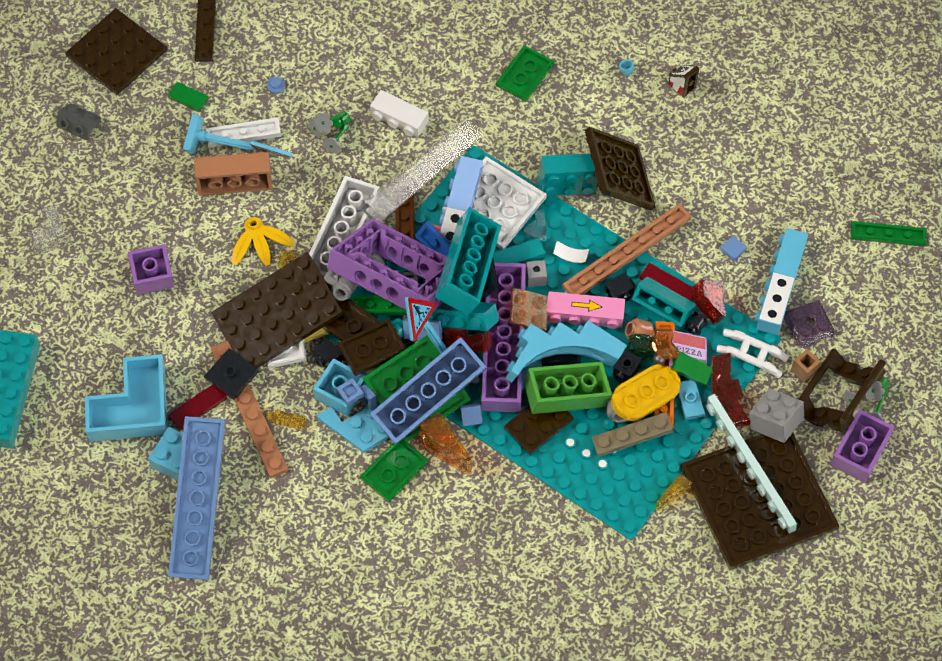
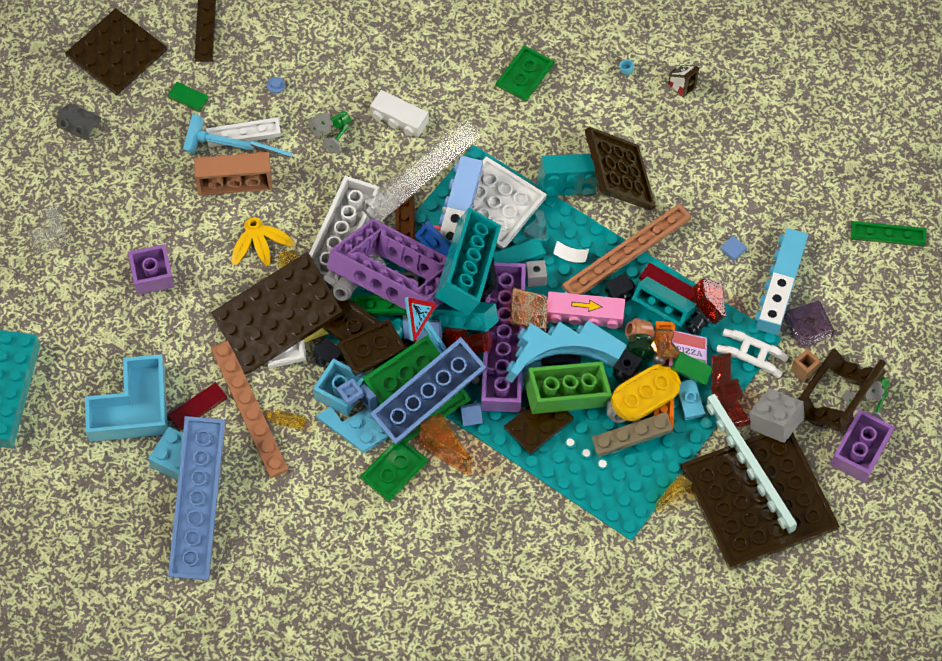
(231, 374): black plate -> none

